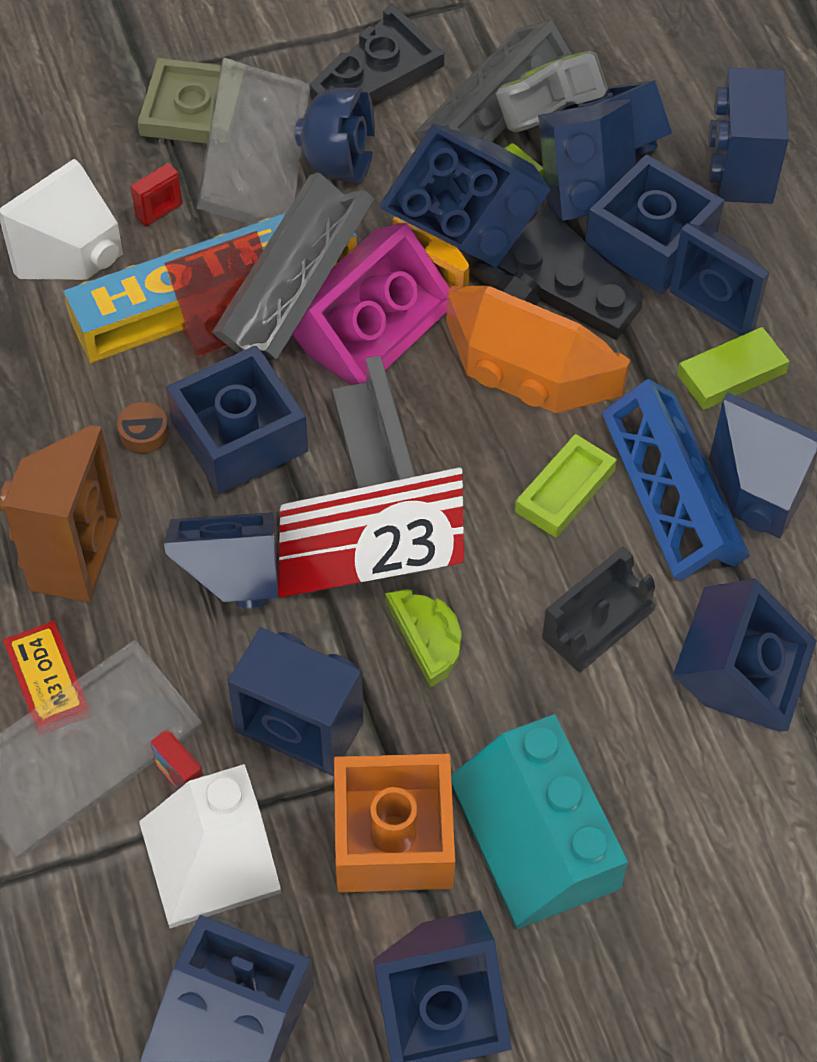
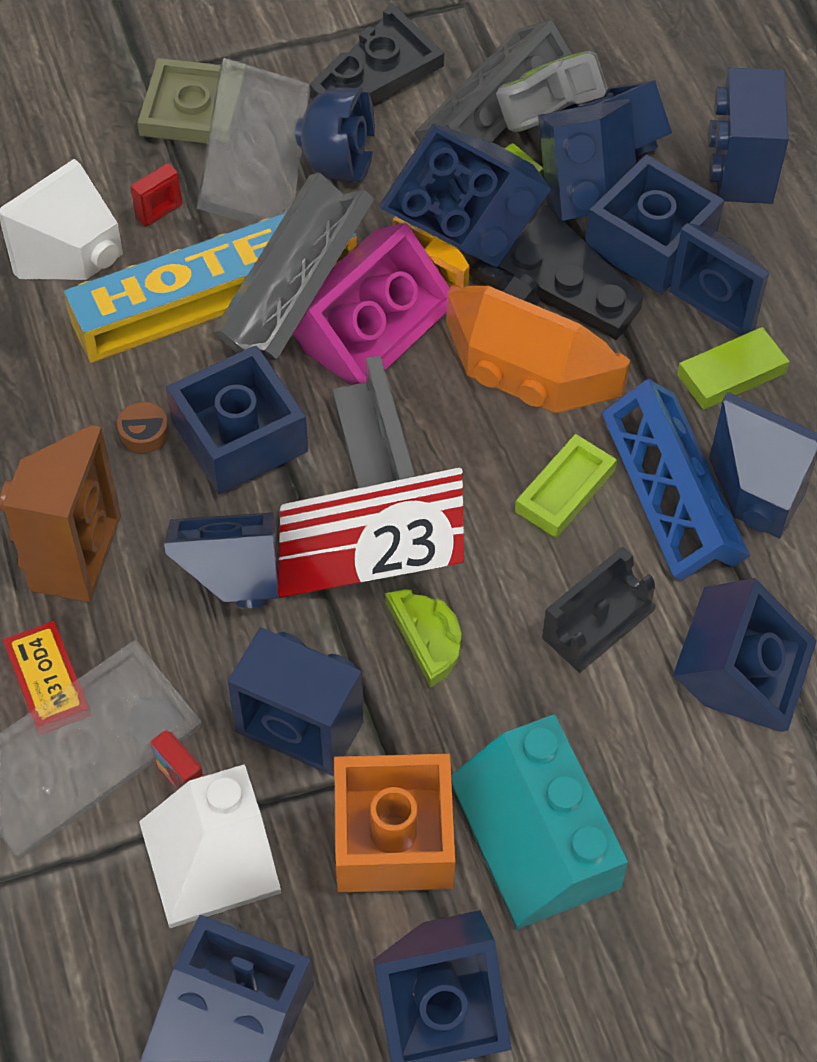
(207, 284): clear red hinge -> none

